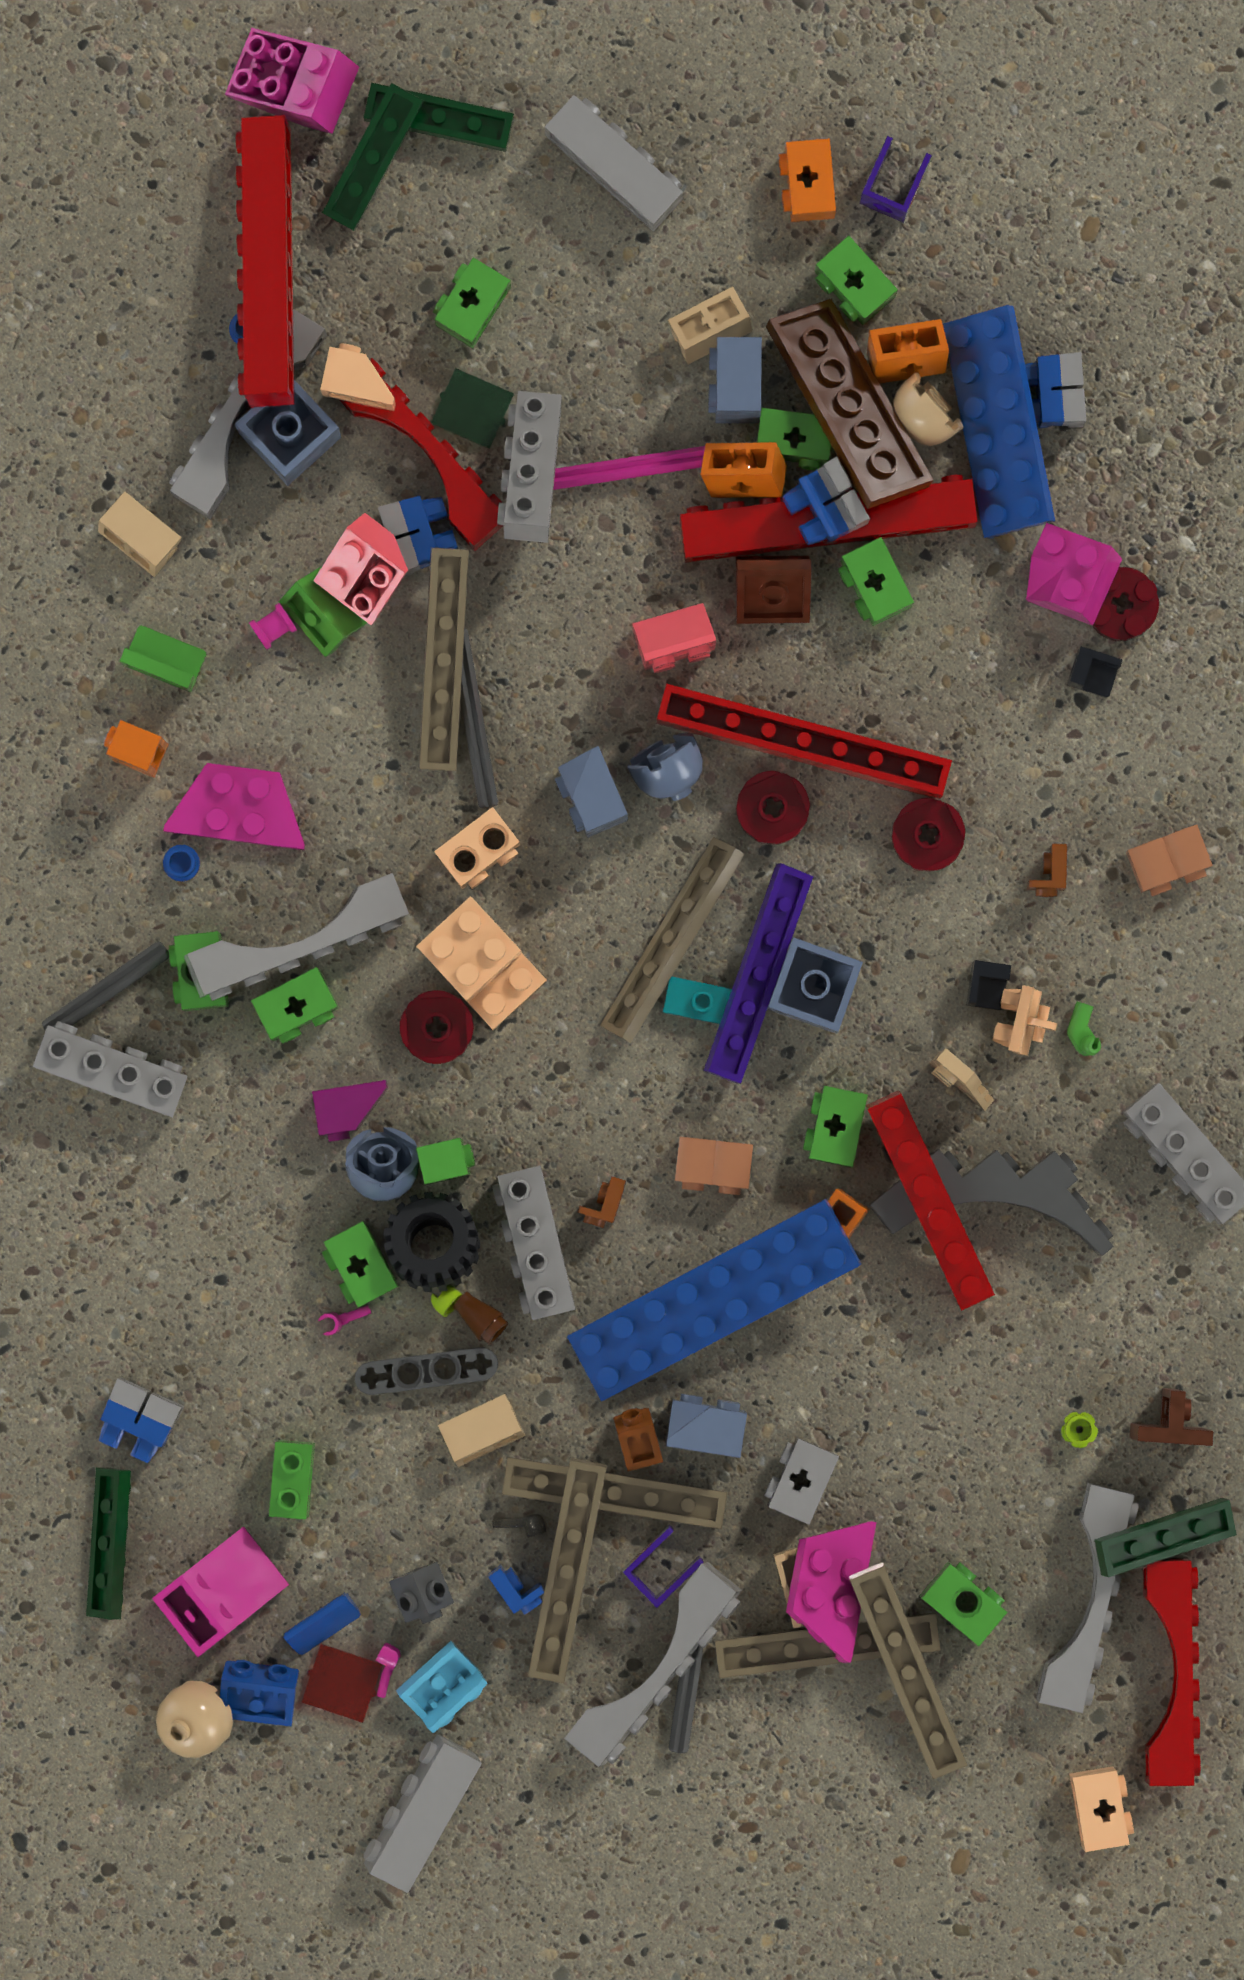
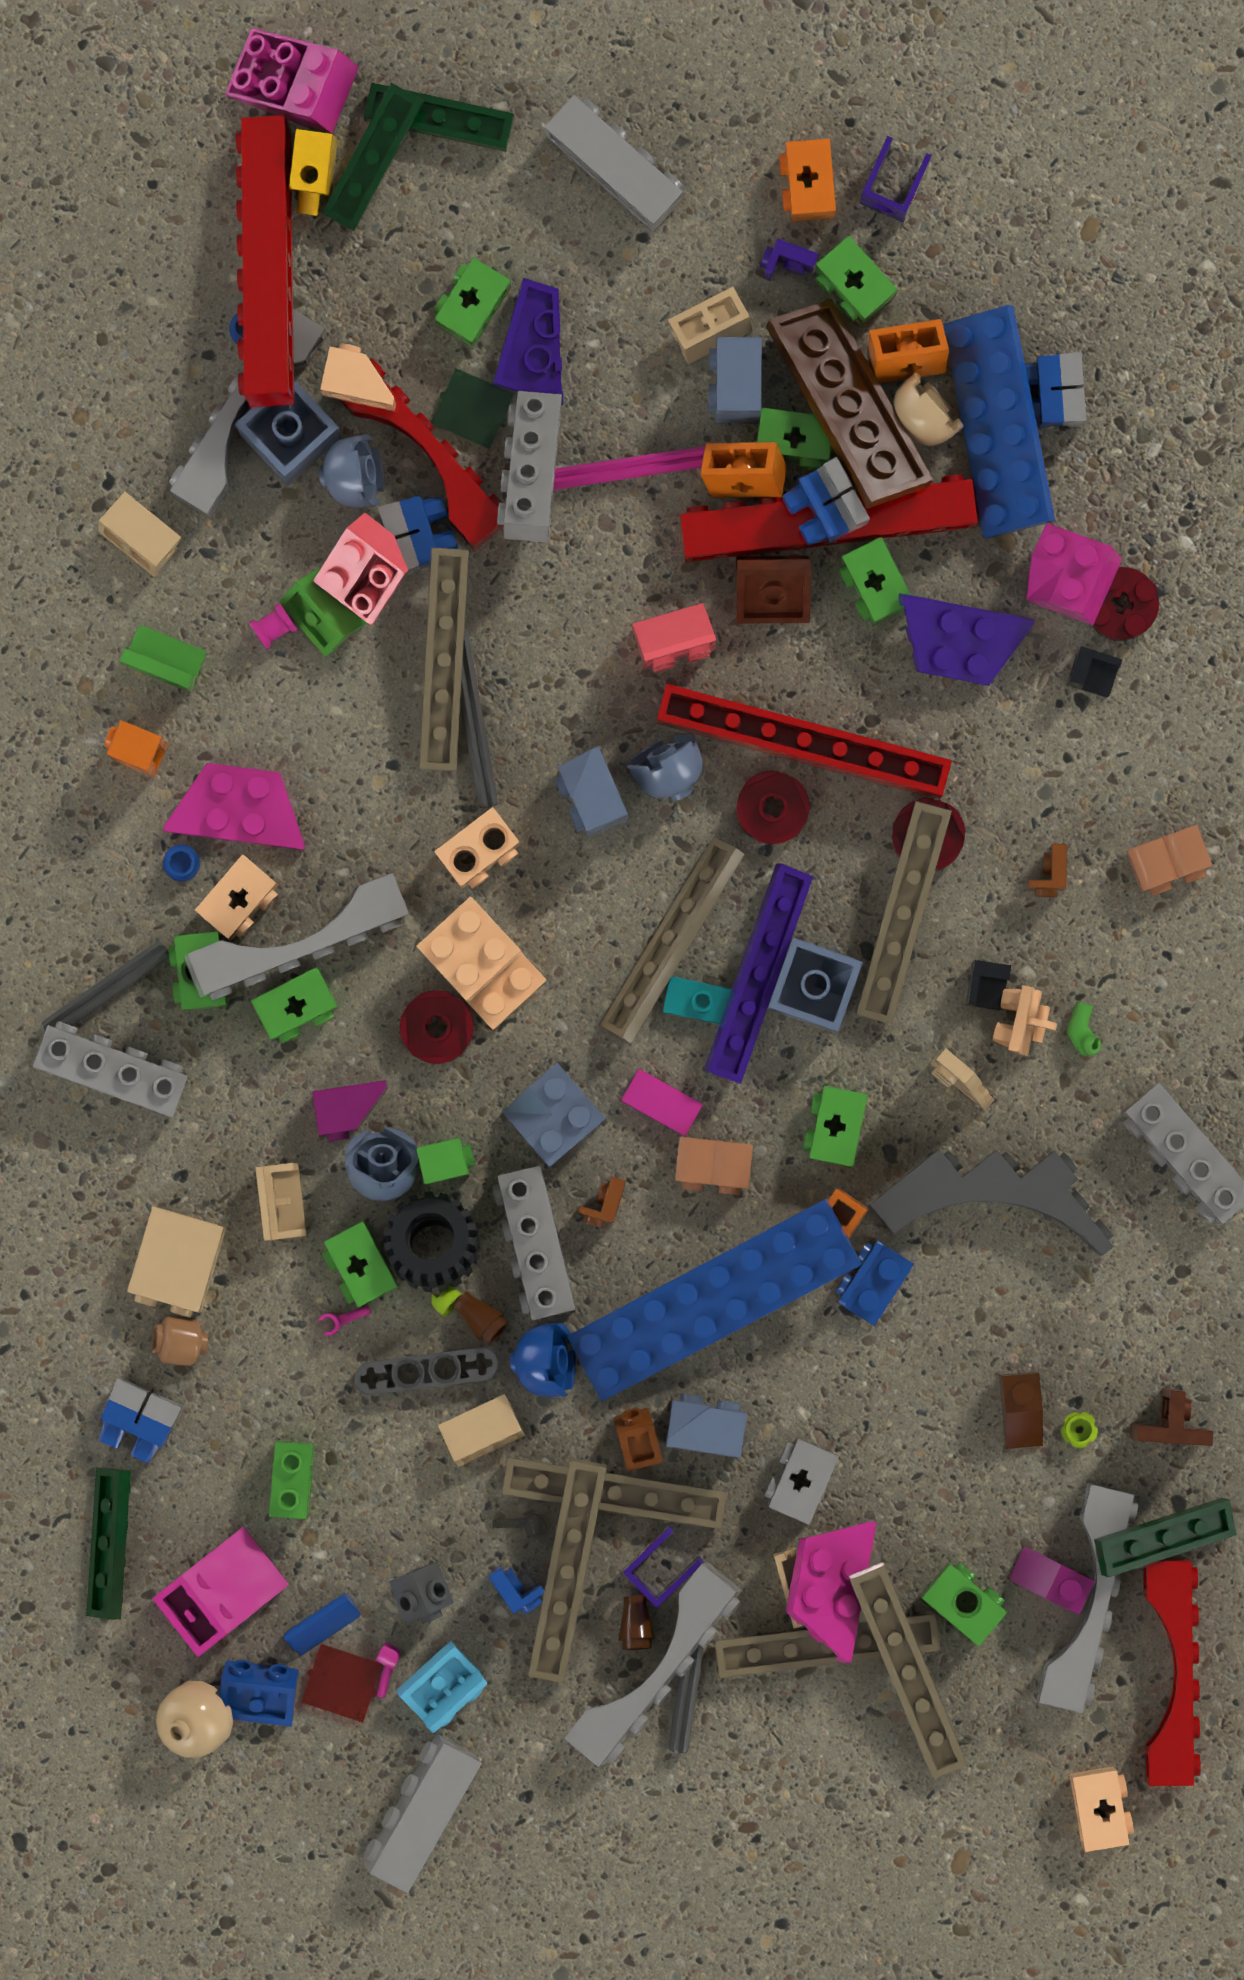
(176, 1261): none -> tan brick
(179, 1341): none -> medium nougat head
(240, 878): none -> light nougat brick
(281, 1201): none -> tan hinge
(310, 152): none -> yellow torso
(353, 472): none -> sand blue cylinder
(532, 342): none -> dark purple wing
(543, 1361): none -> blue cylinder
(553, 1115): none -> sand blue slope
(636, 1626): none -> reddish brown cone
(661, 1102): none -> dark pink tile
(795, 259): none -> dark purple bracket
(873, 1282): none -> blue bracket
(903, 912): none -> dark tan plate
(930, 1200): red arch -> none
(961, 639): none -> dark purple wing
(1022, 1409): none -> reddish brown slope
(1051, 1580): none -> magenta slope

